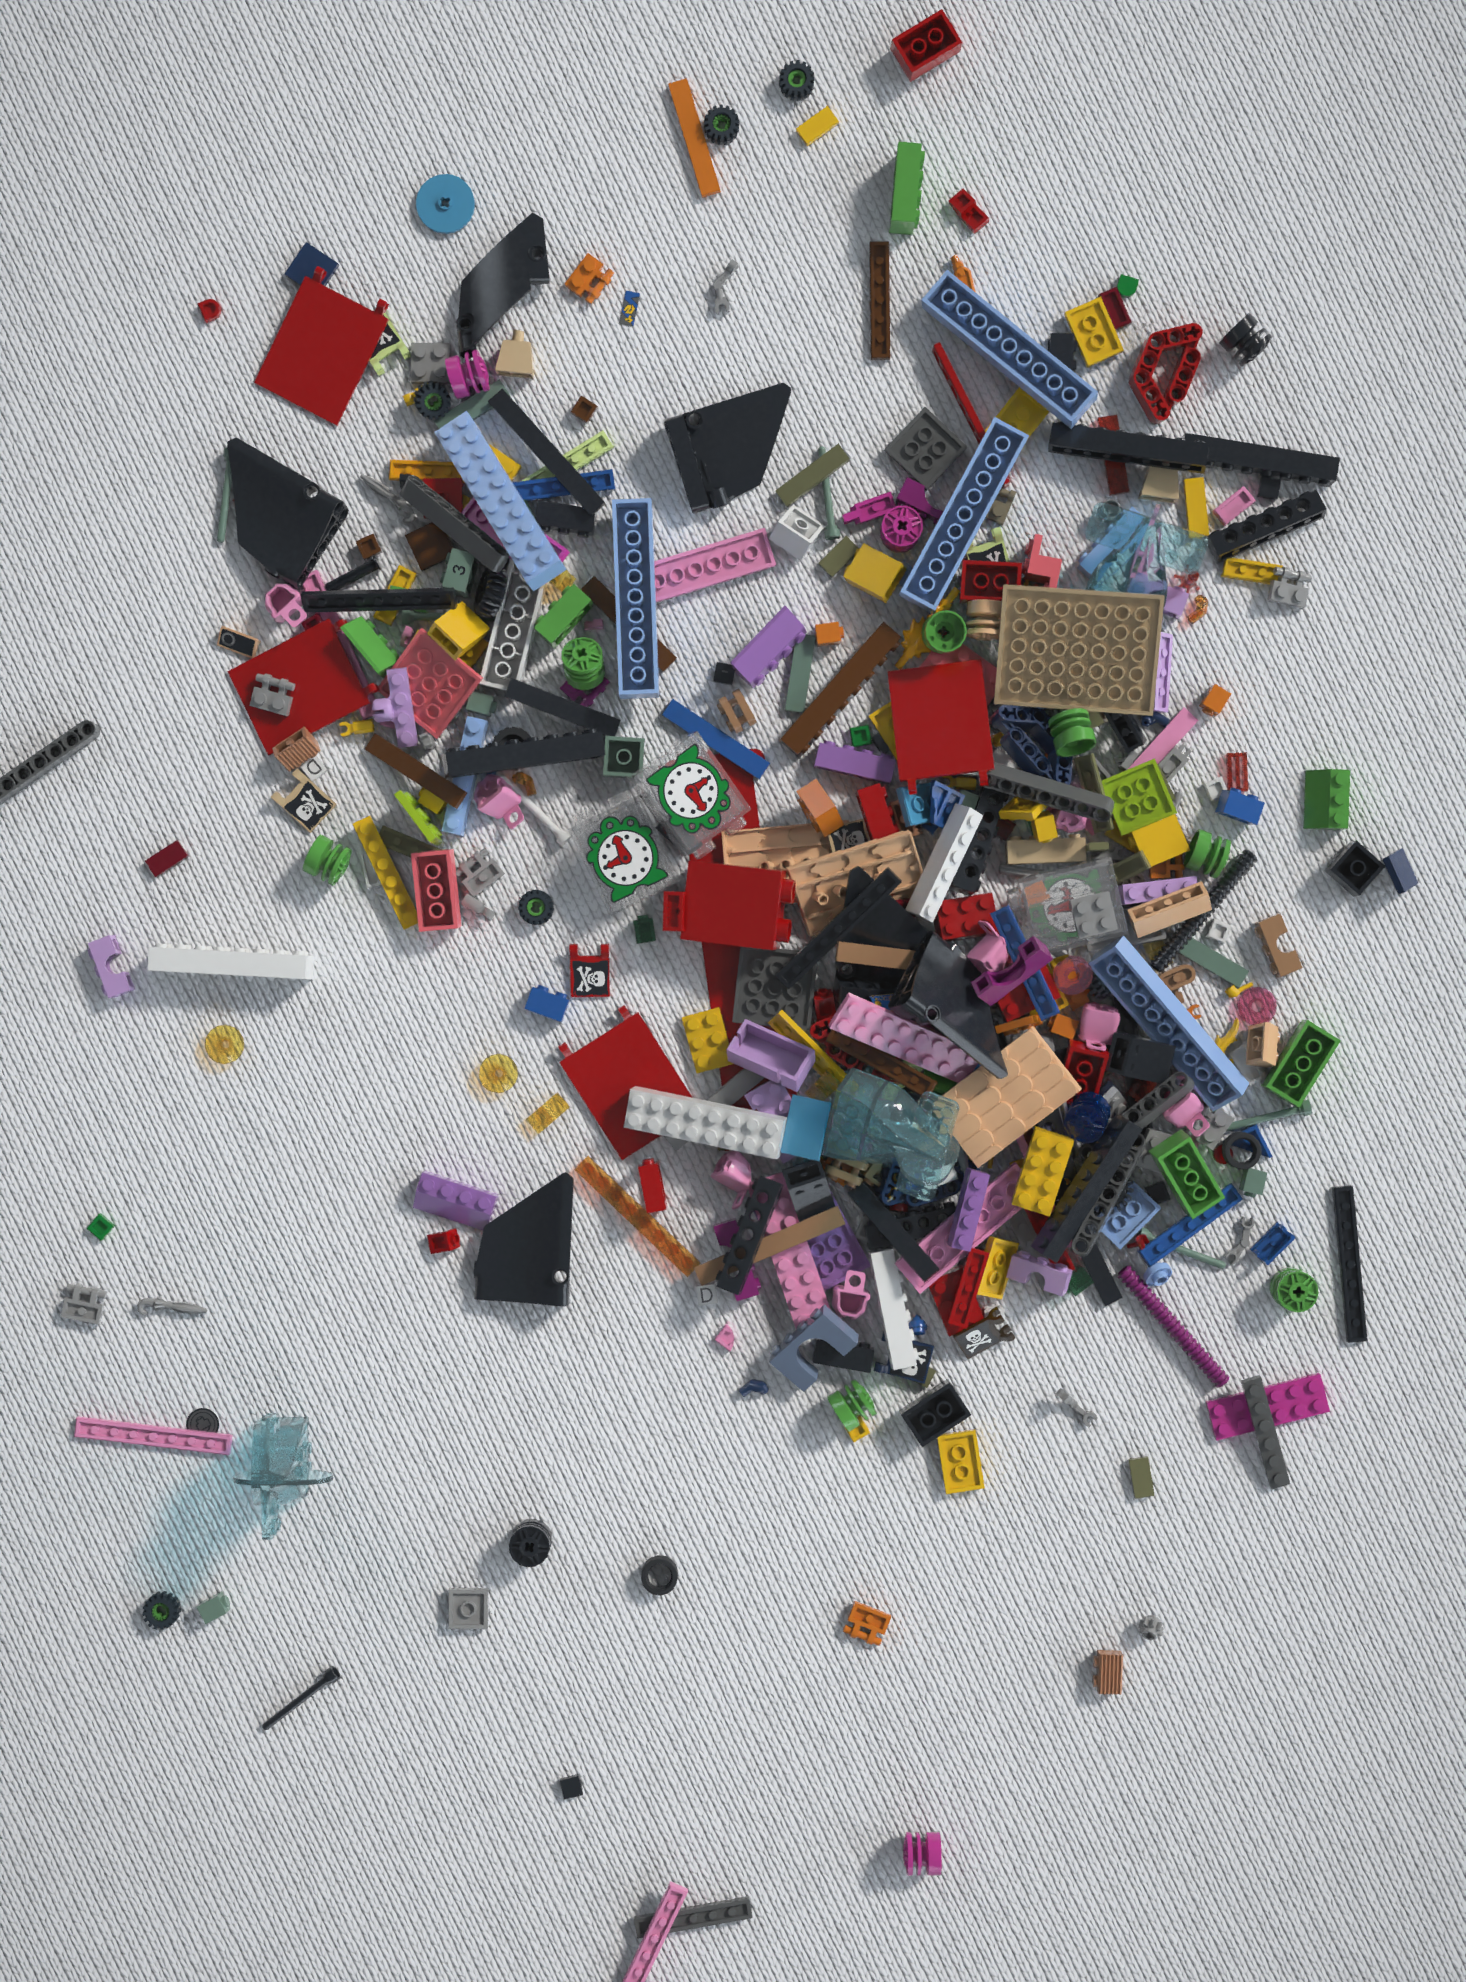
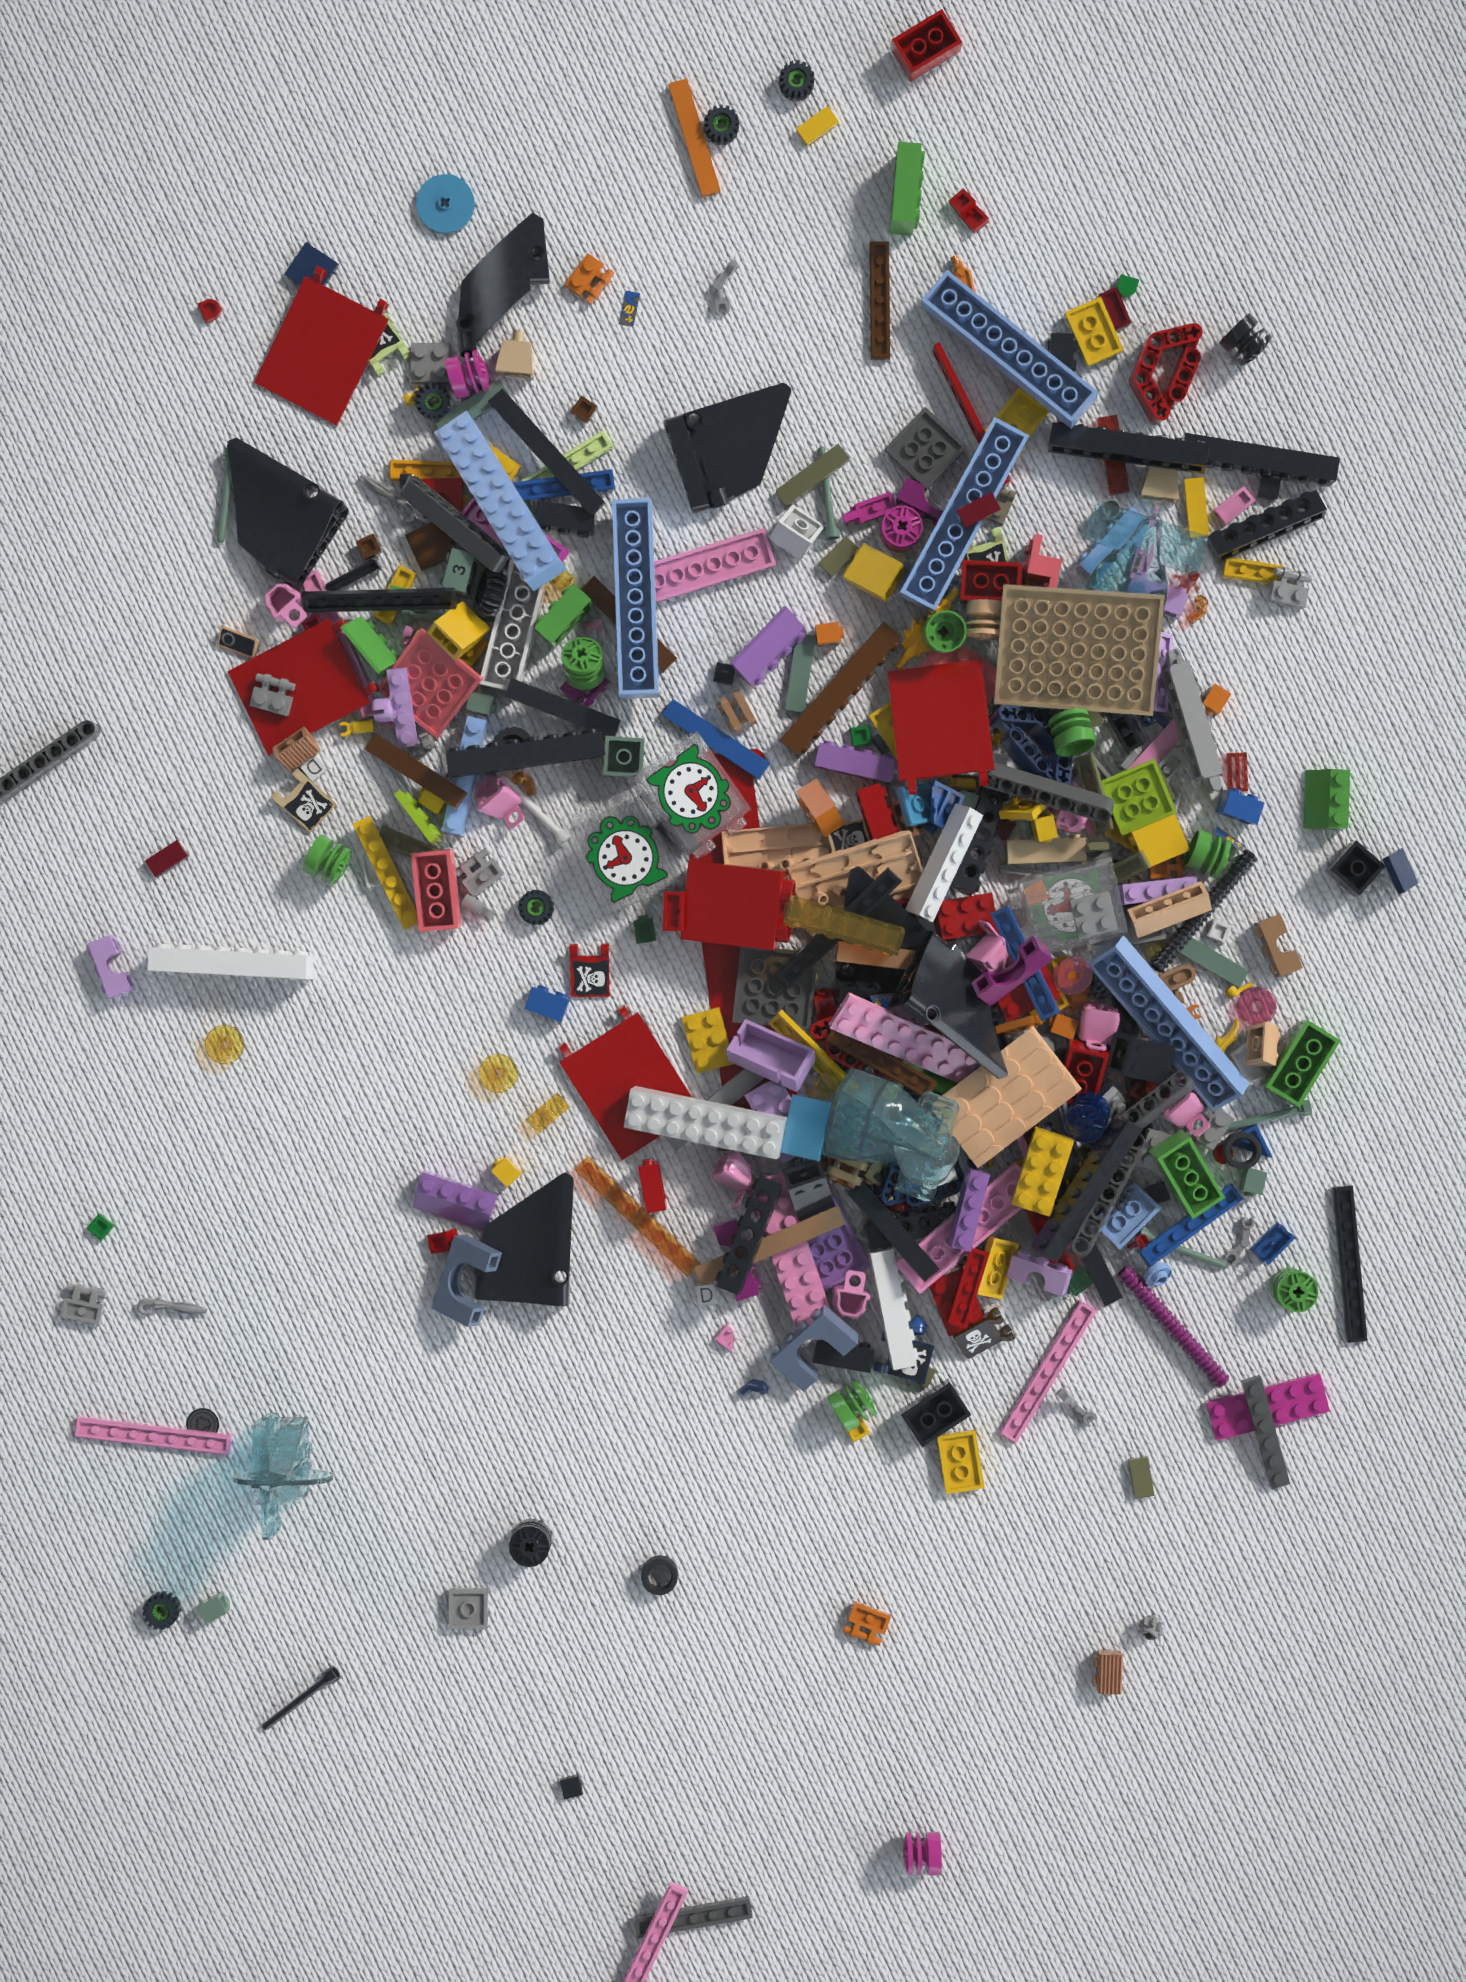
(449, 1296): none -> sand blue arch
(506, 1171): none -> yellow brick
(843, 925): none -> clear yellow brick
(978, 510): none -> dark red tile
(1047, 1371): none -> bright pink tile
(1192, 721): none -> light grey hinge
(1234, 842): none -> sticker

